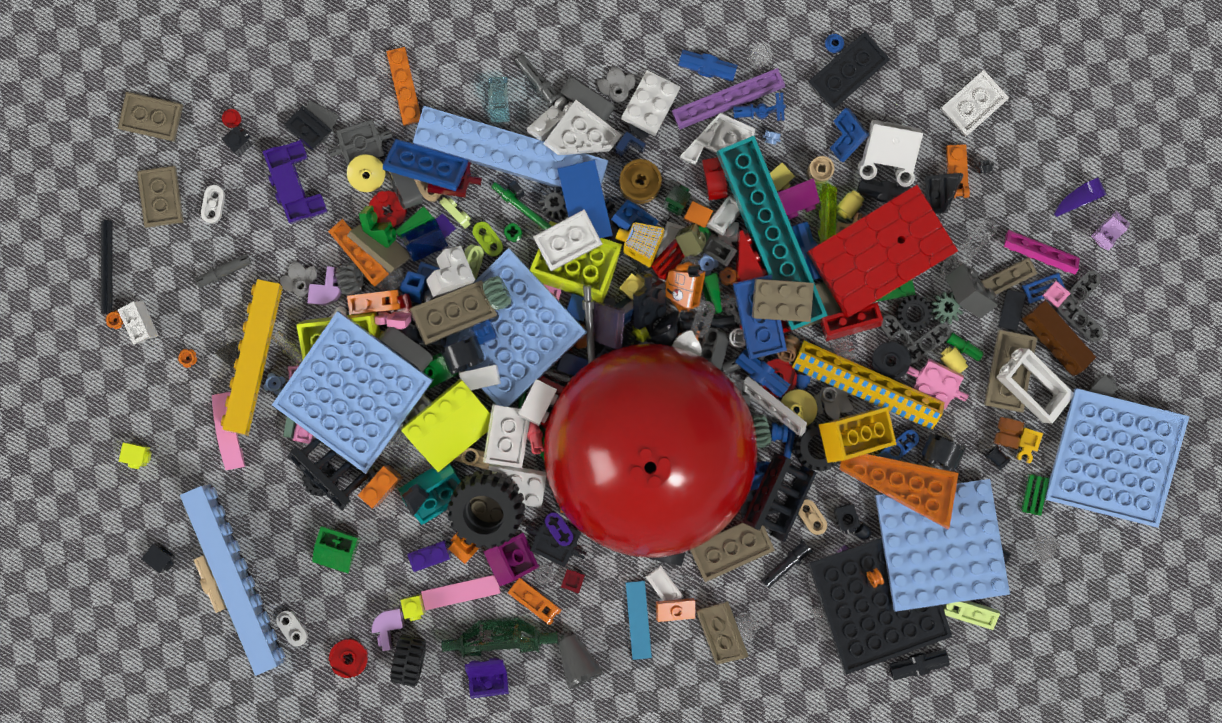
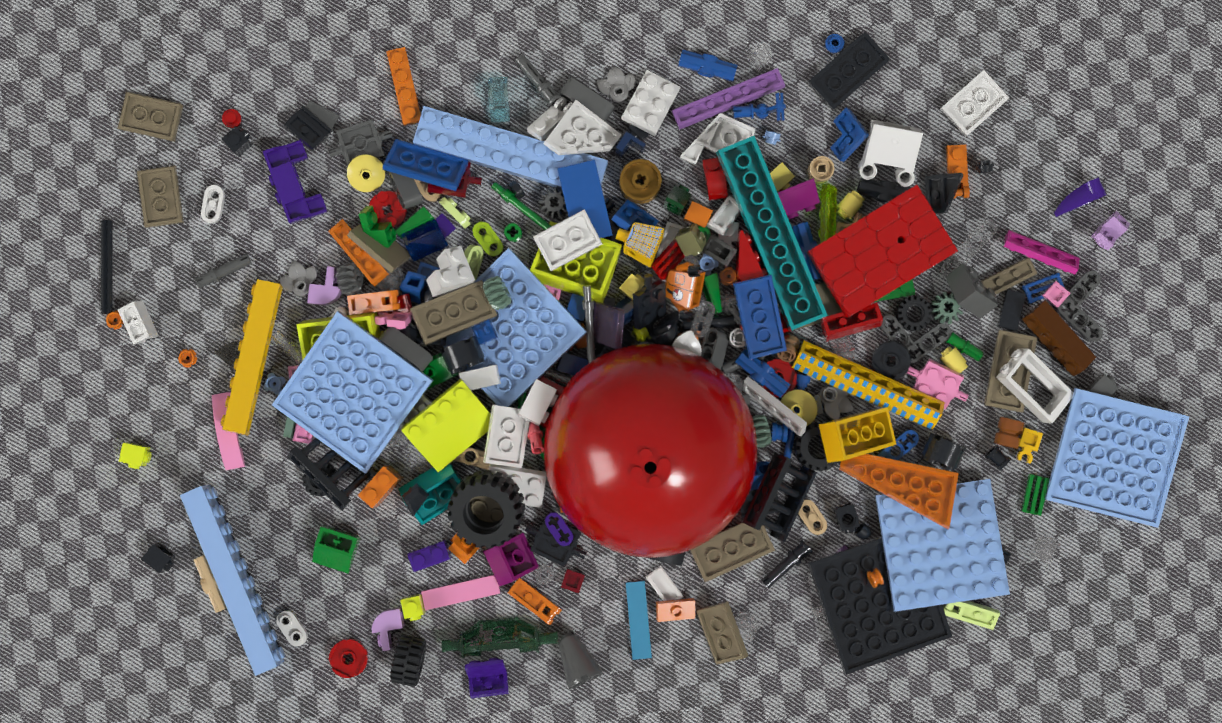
(782, 300): dark tan plate -> none
(919, 664): black piece -> none

